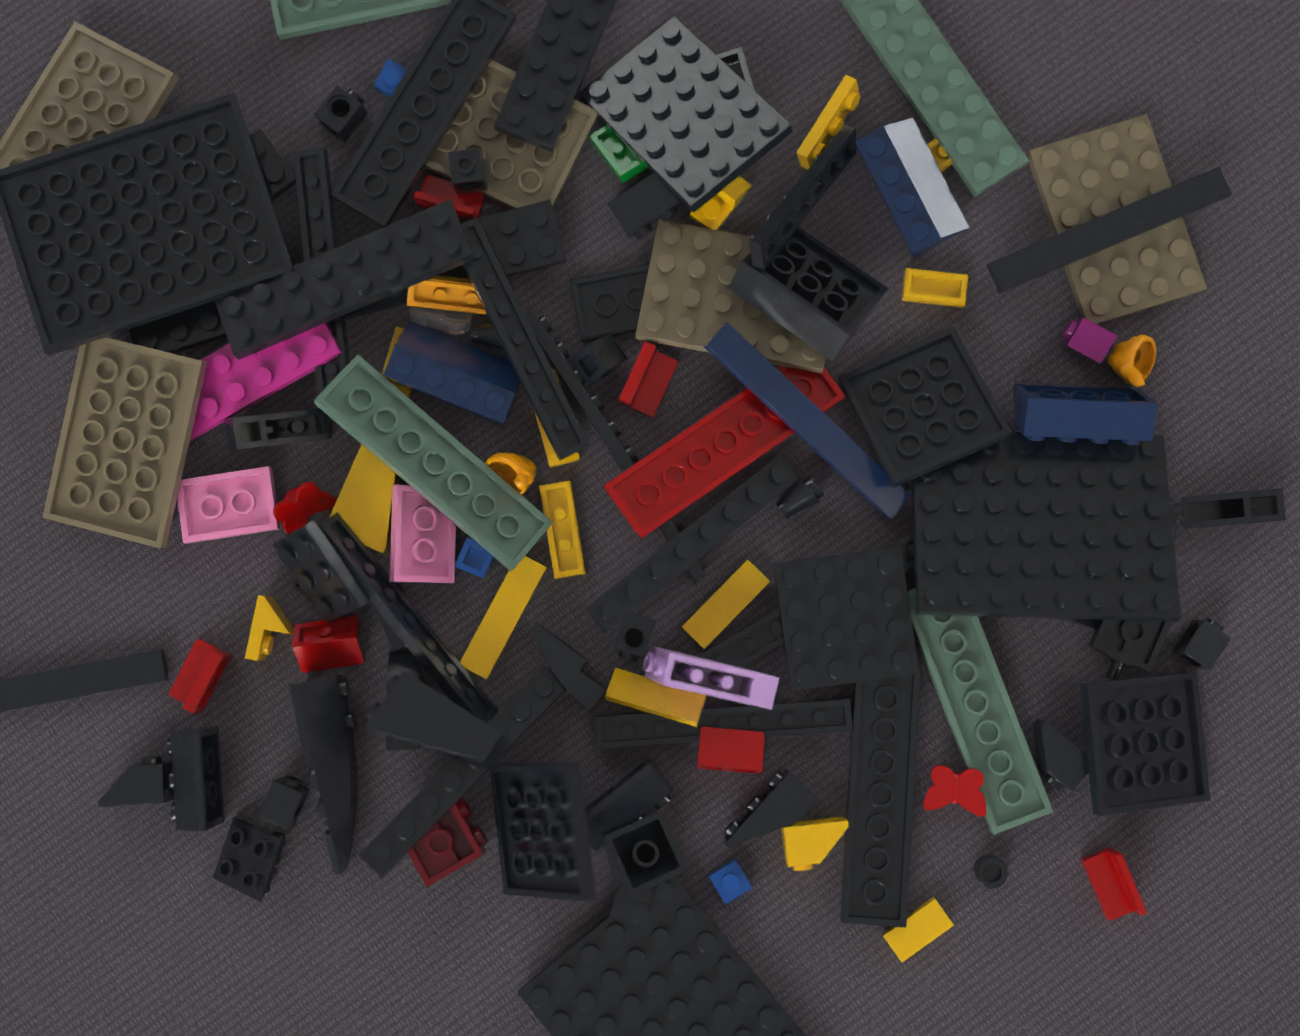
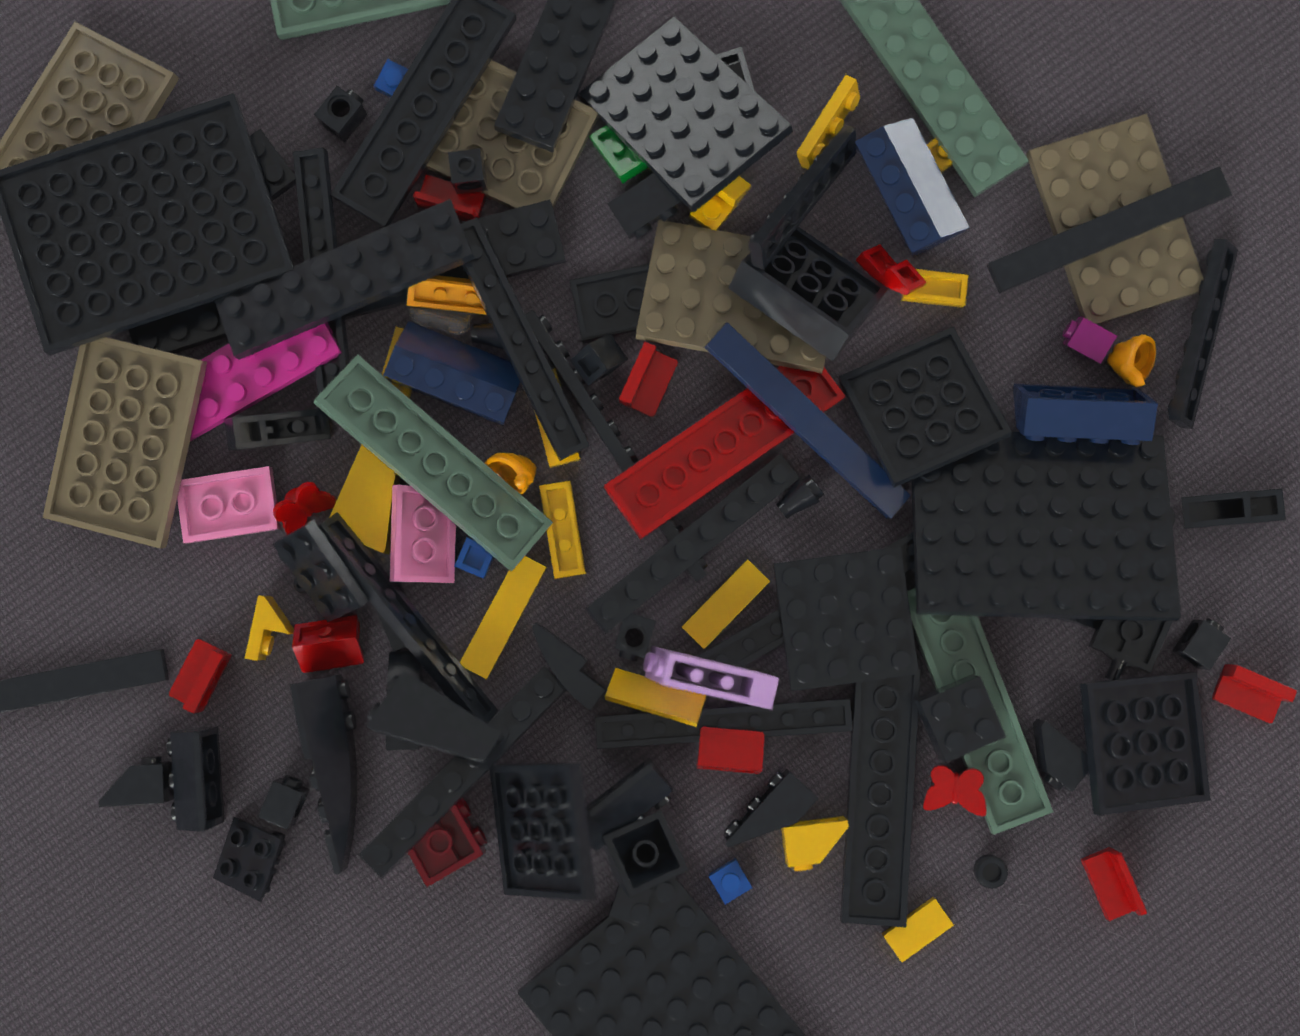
(898, 277): none -> red slope
(959, 718): none -> black brick
(1204, 329): none -> black plate
(1251, 692): none -> red panel

